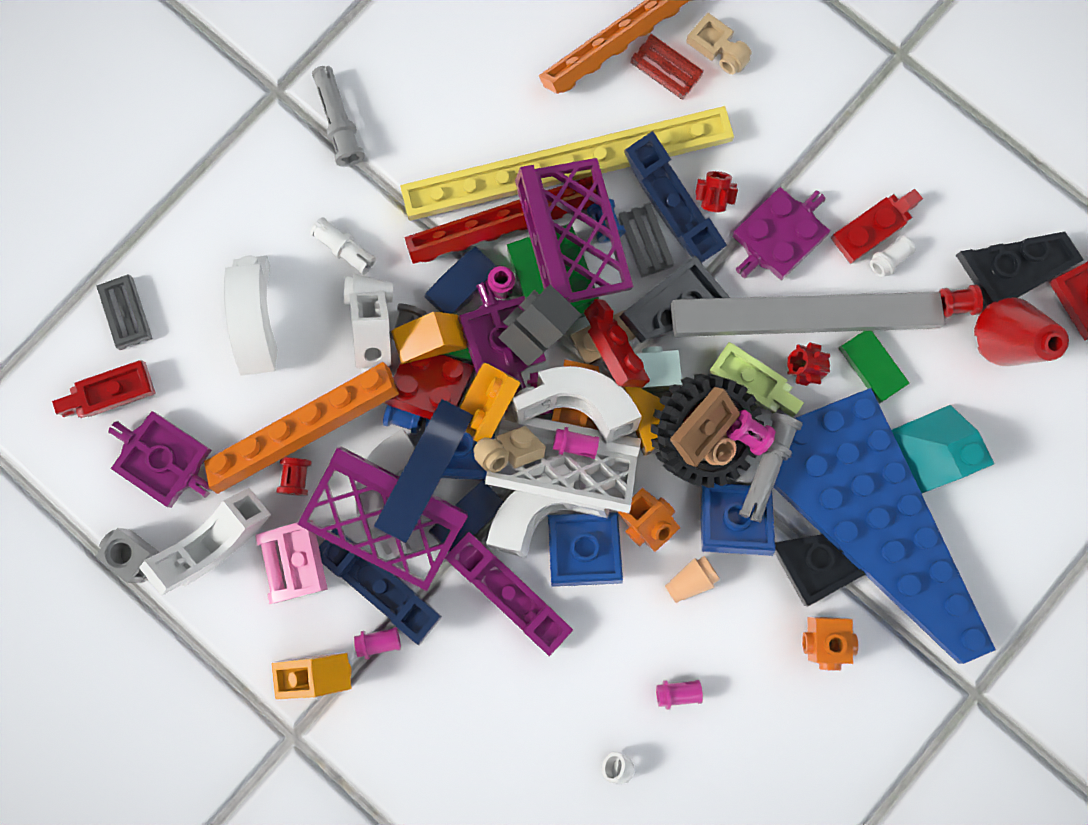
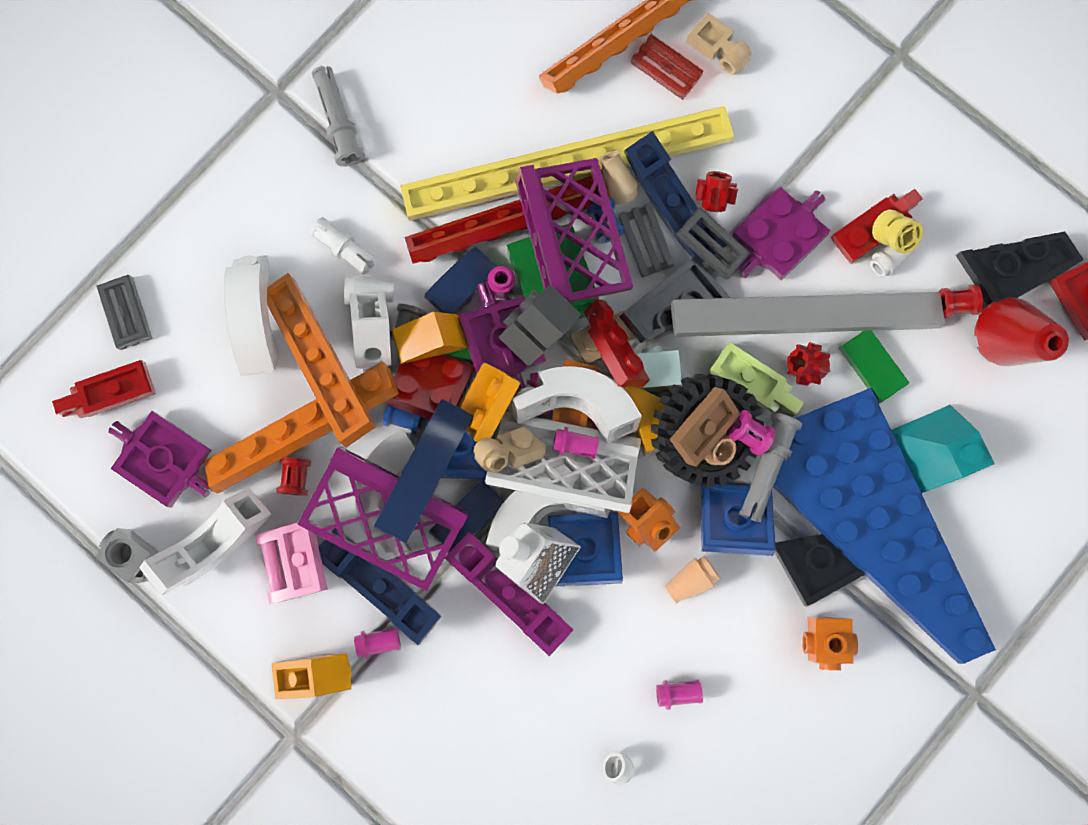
(318, 361): none -> orange plate
(536, 558): none -> white torso
(618, 179): none -> tan cone
(702, 252): none -> dark grey tile
(897, 231): none -> light yellow wheel

